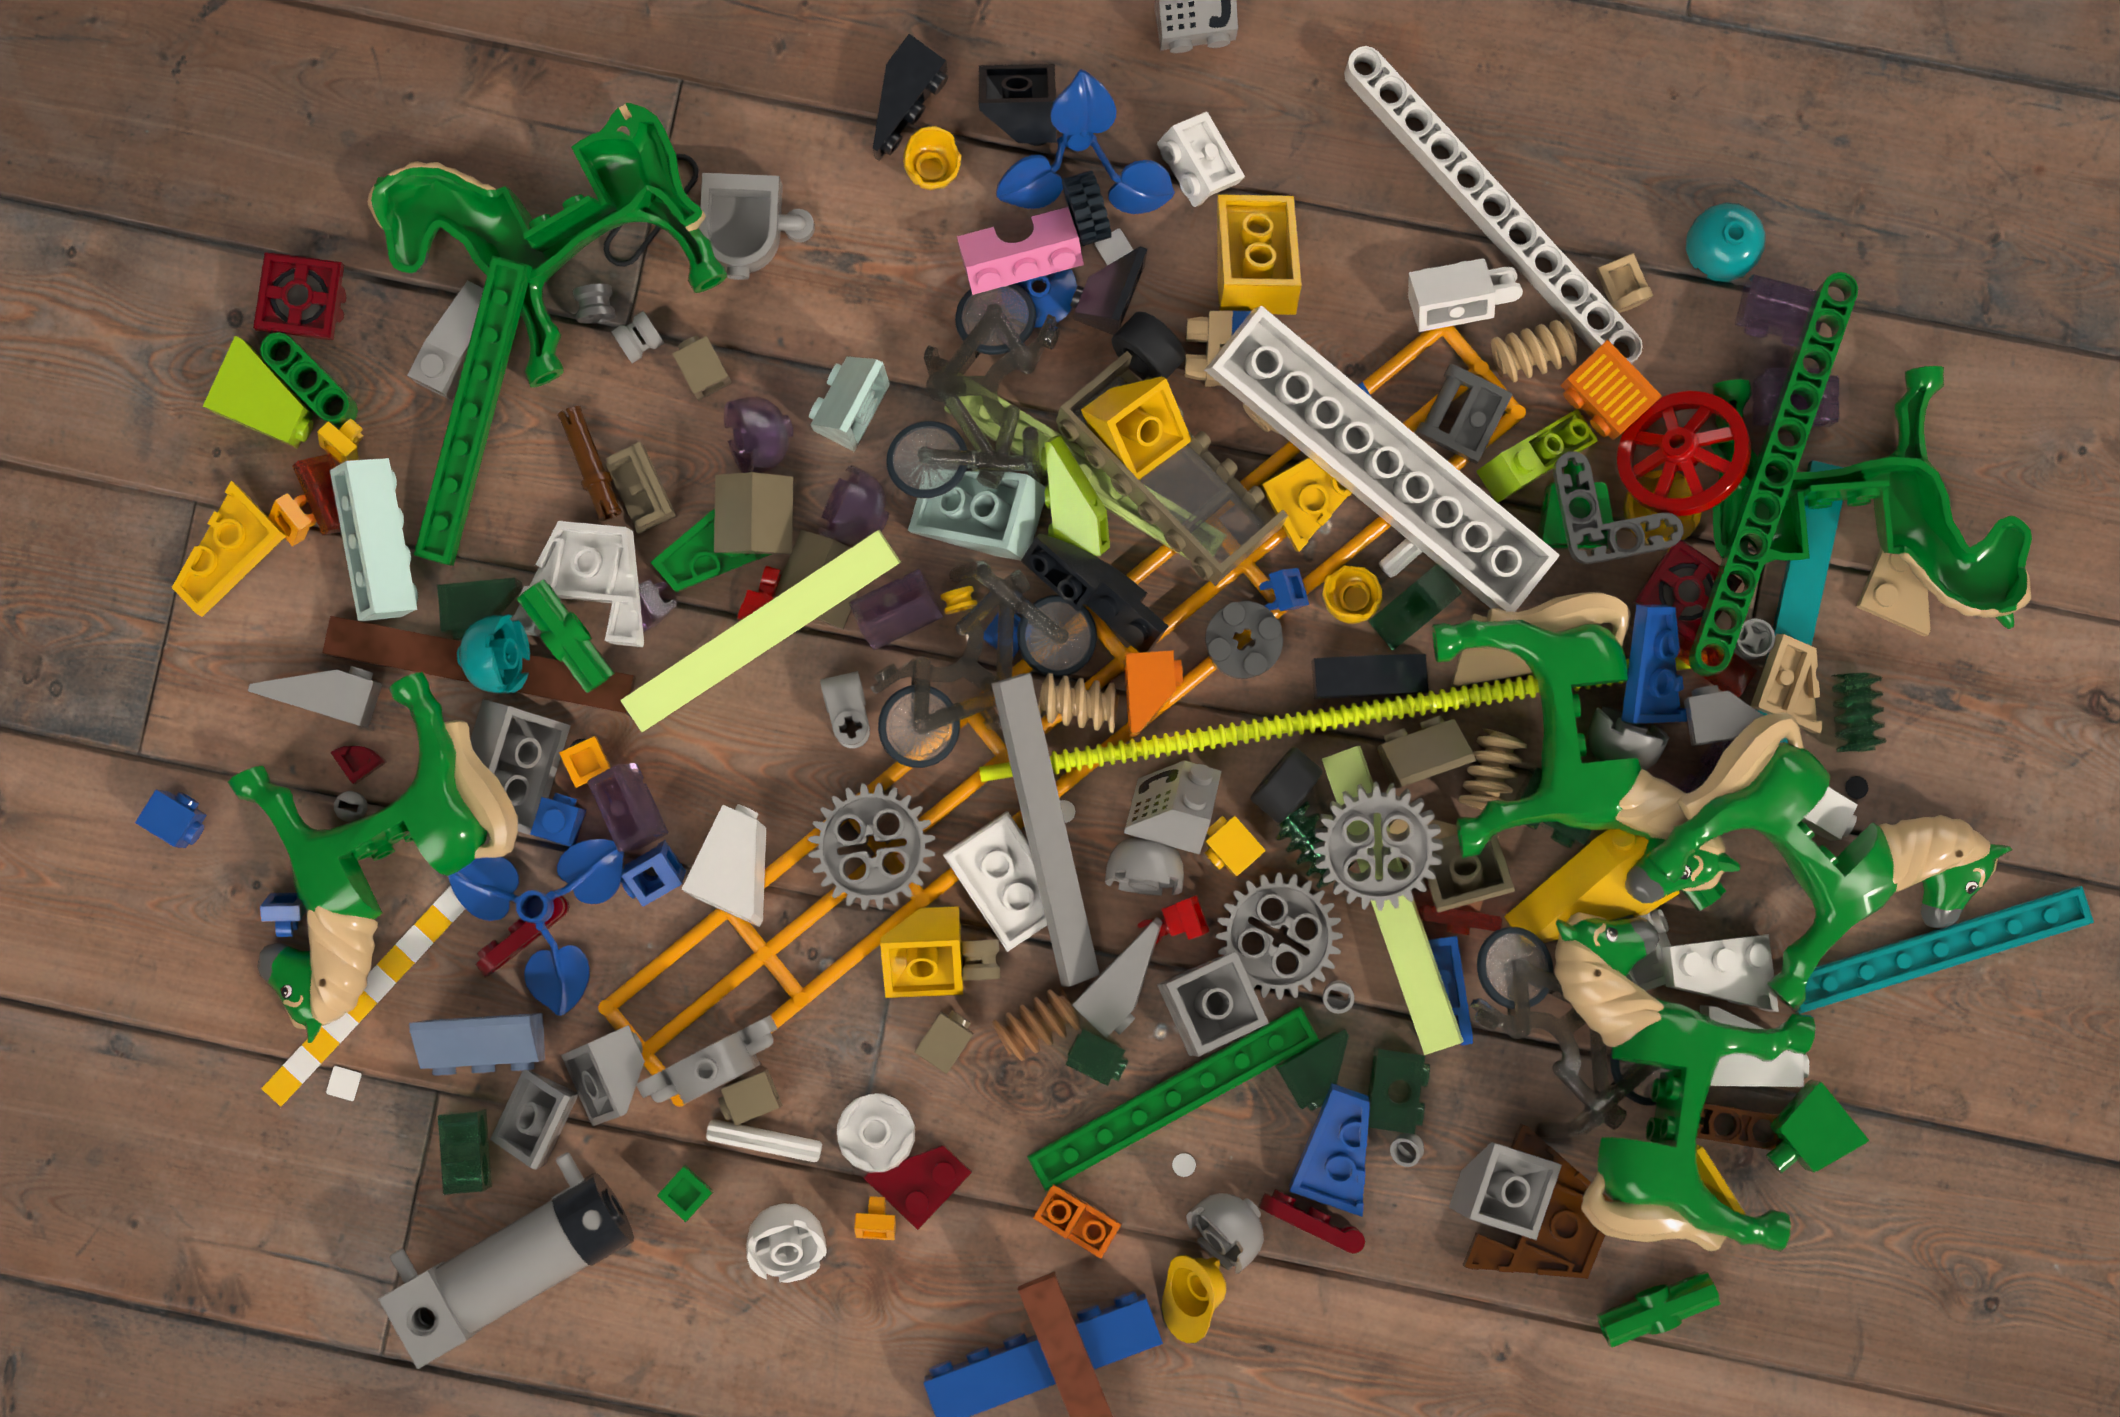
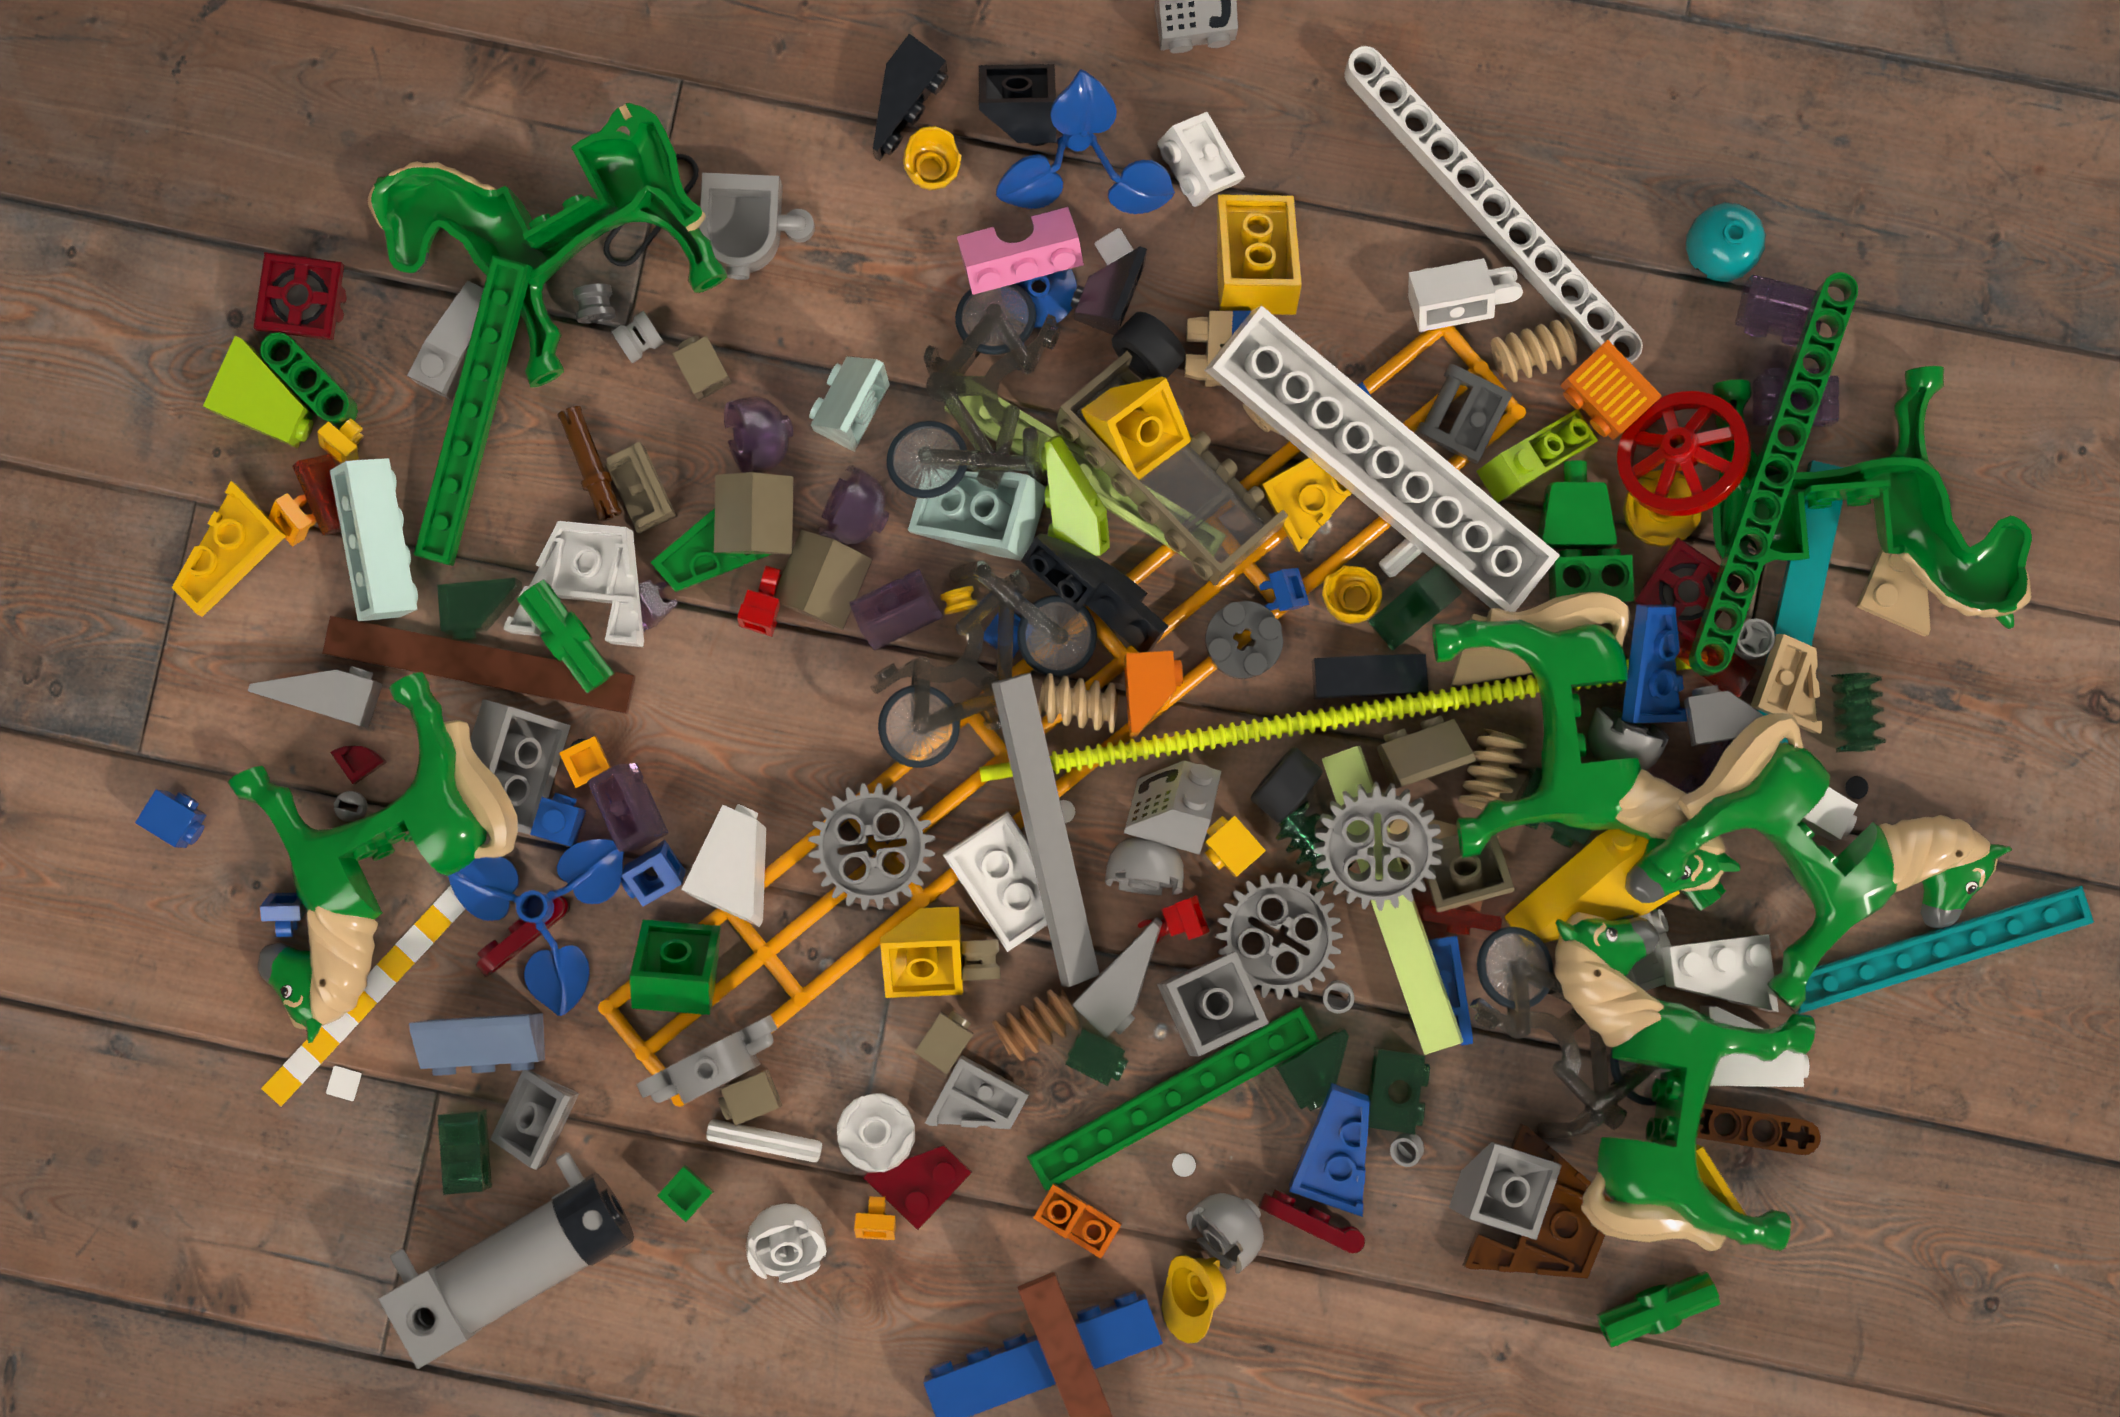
(494, 653): teal cylinder -> none
(606, 1073): light grey slope -> none
(675, 967): none -> green slope
(760, 630): yellowish green tile -> none
(846, 702): light grey piece -> none
(977, 1098): none -> light grey wing
(1087, 208): black bush -> none
(1590, 574): none -> green brick
(1592, 524): dark grey beam -> none
(1624, 283): tan tile -> none
(1813, 1131): green torso -> none

